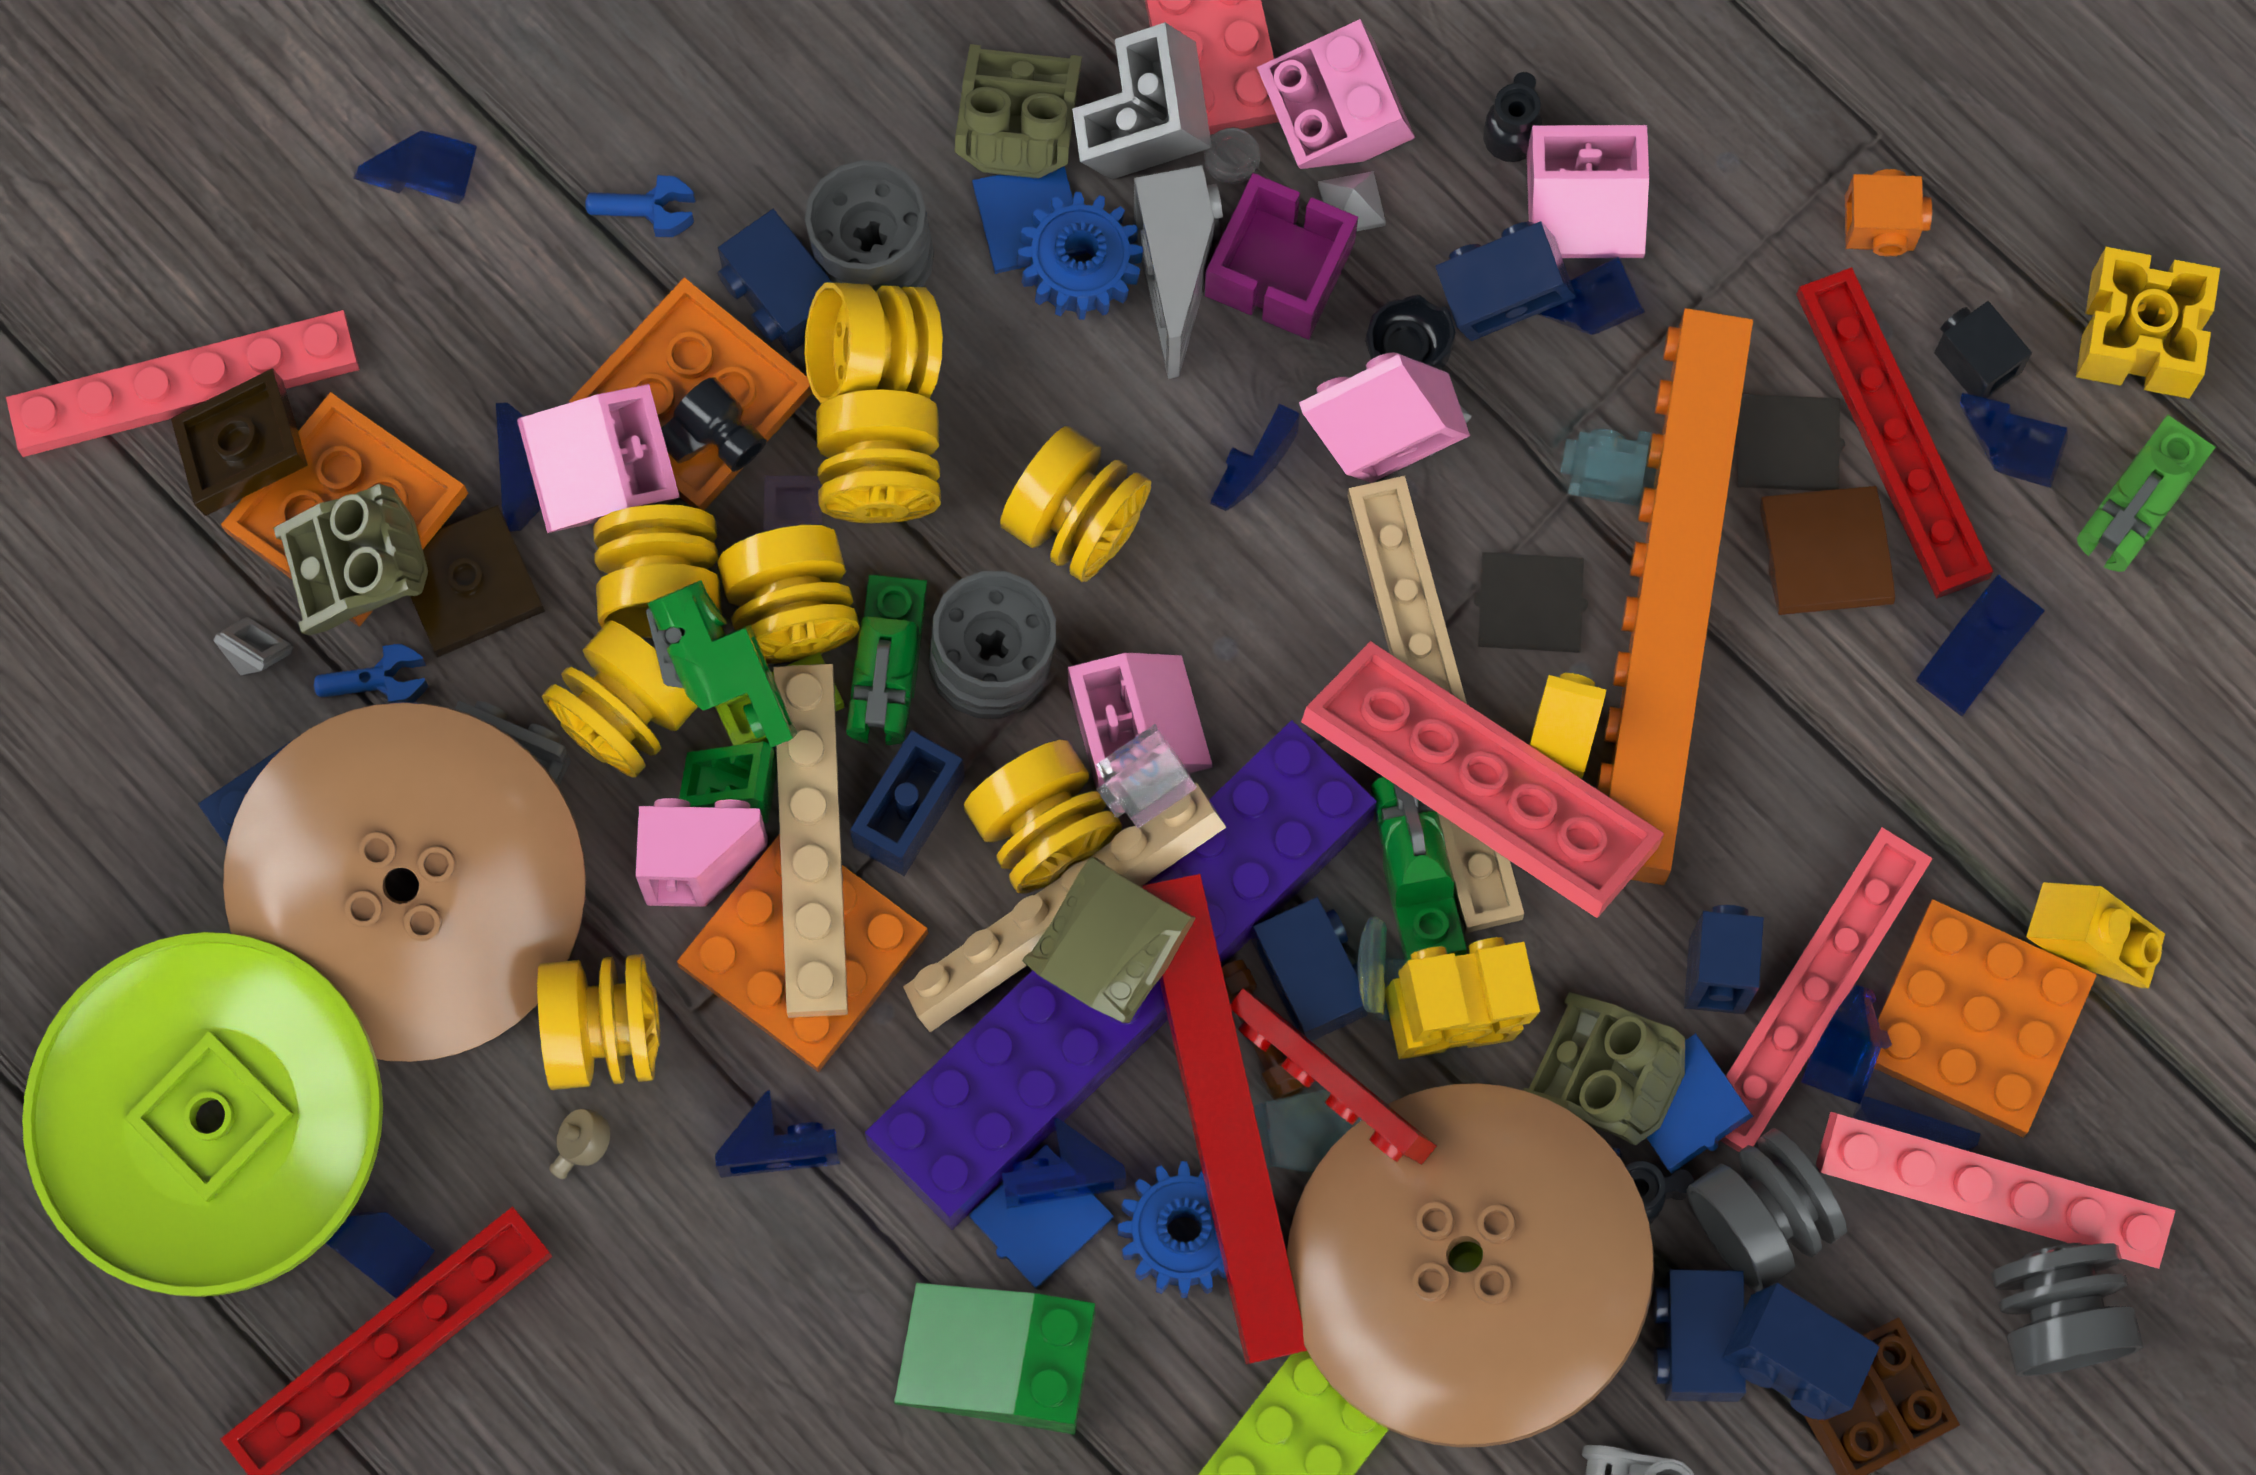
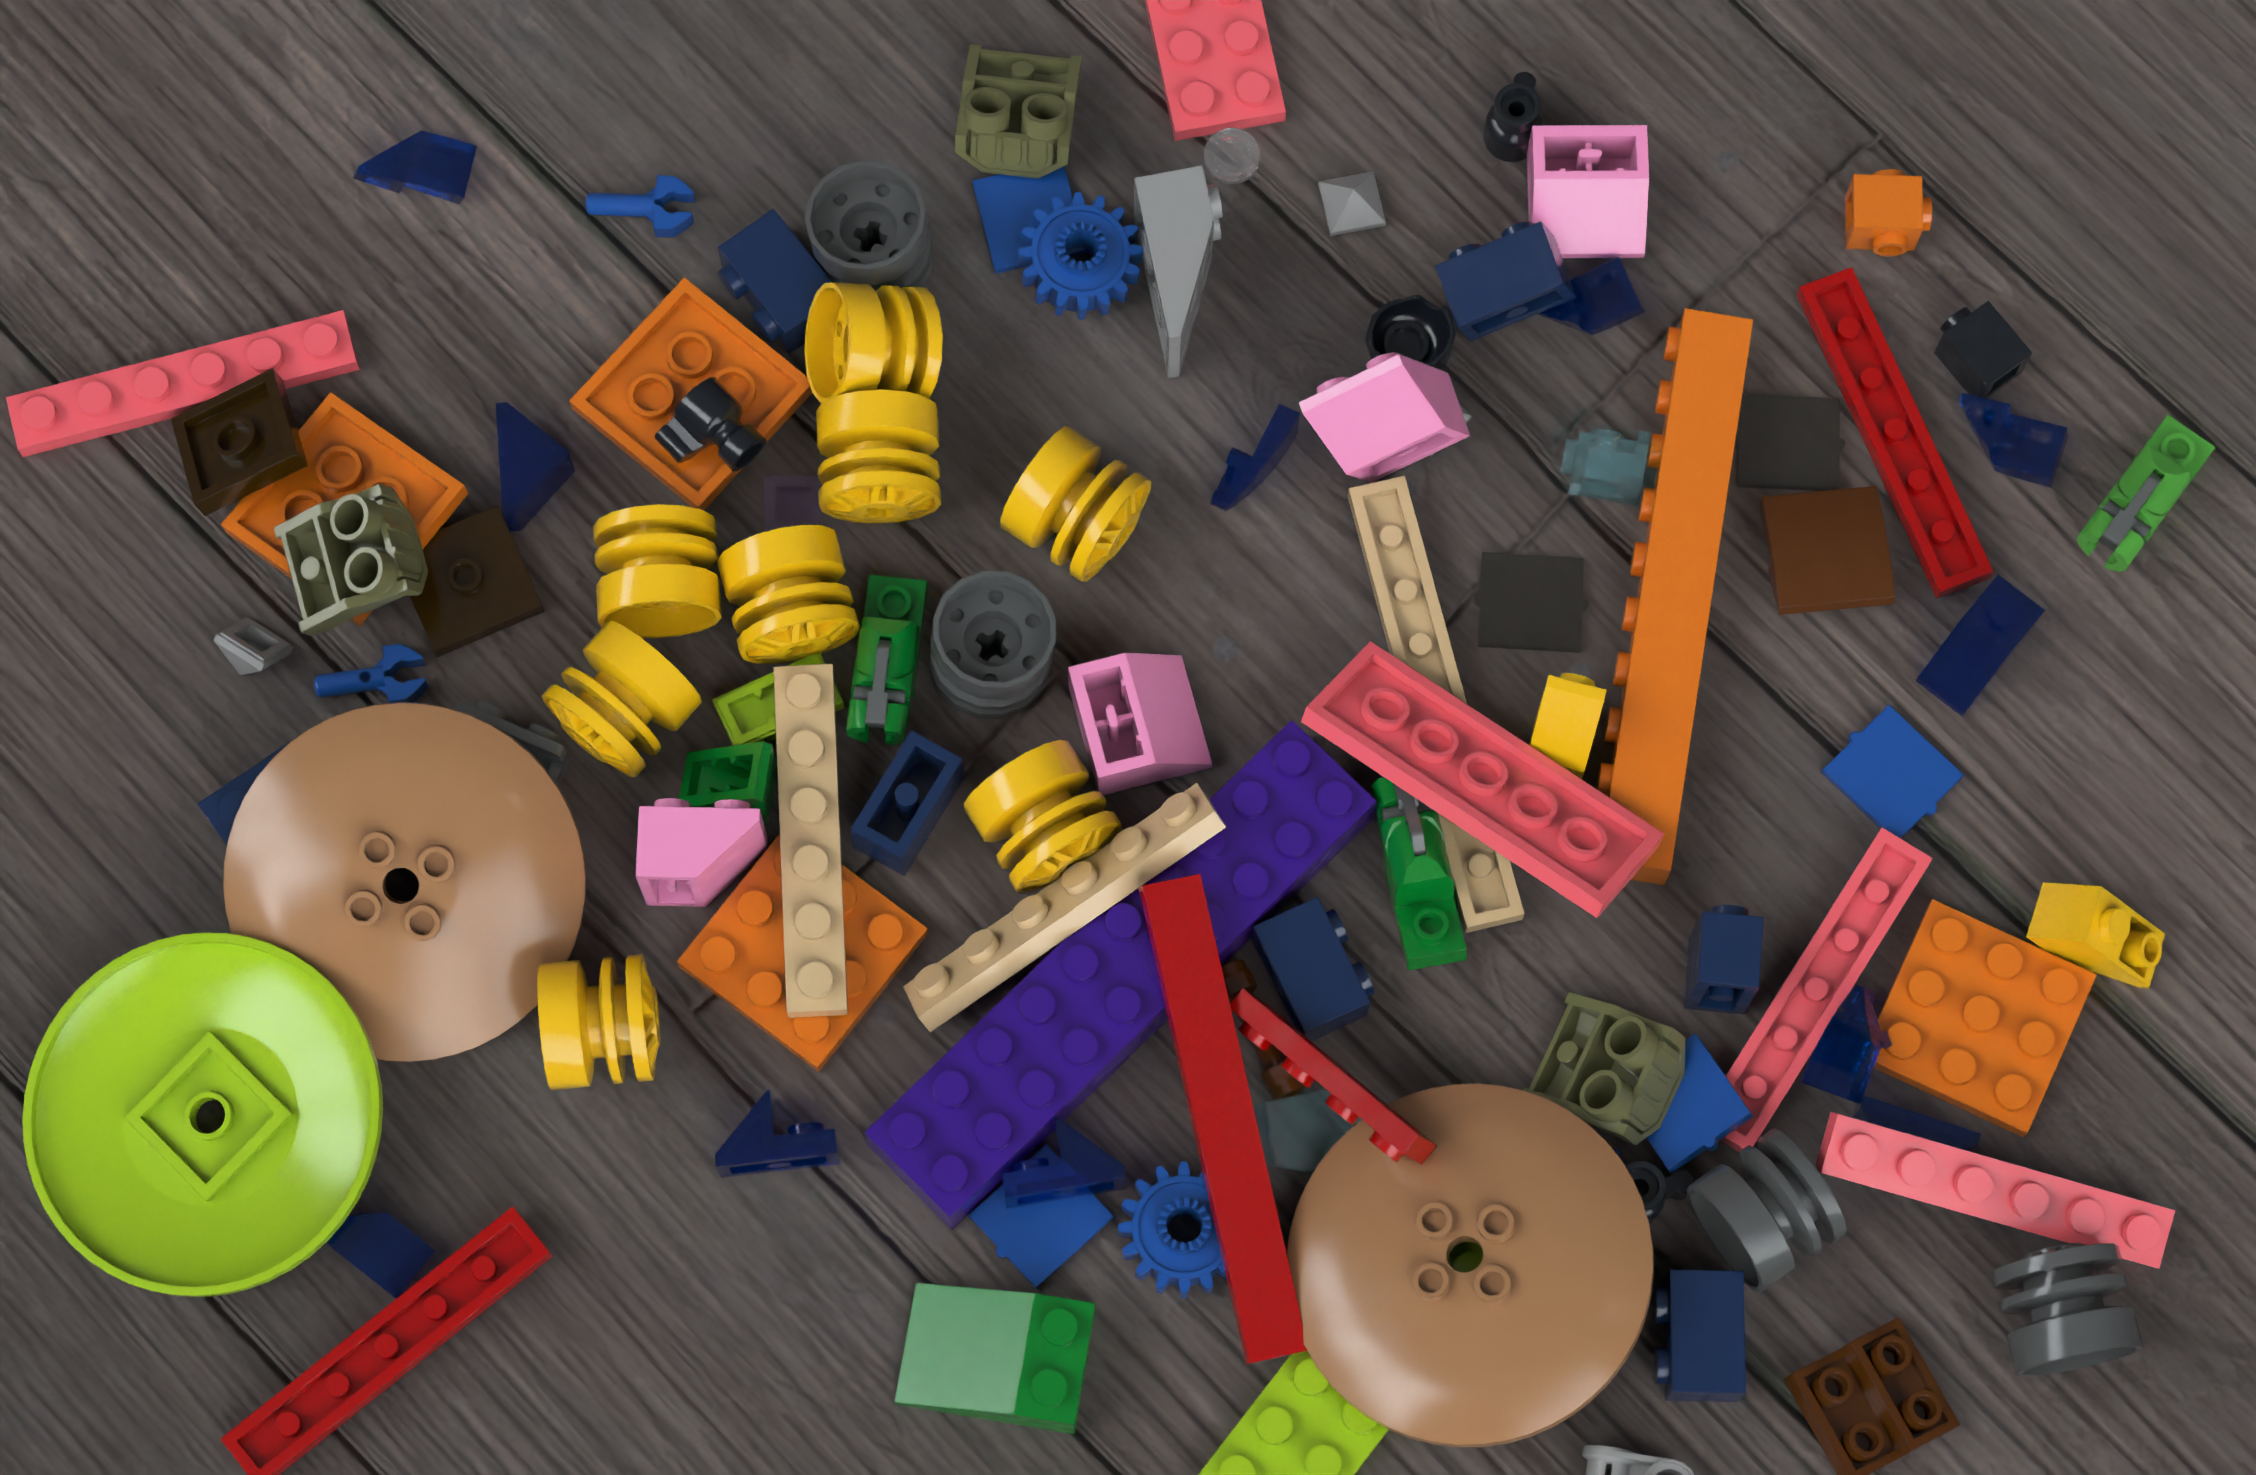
(580, 1141): dark tan piece -> none
(597, 457): bright pink slope -> none
(714, 664): green plate -> none
(1109, 942): olive slope -> none
(1144, 777): clear brick -> none
(1157, 113): light grey brick -> none
(1276, 263): magenta piece -> none
(1336, 99): bright pink slope -> none
(1375, 969): clear light blue piece -> none
(1462, 998): yellow brick -> none
(1800, 1353): dark blue brick -> none
(1892, 773): none -> blue piece
(2174, 302): yellow brick -> none

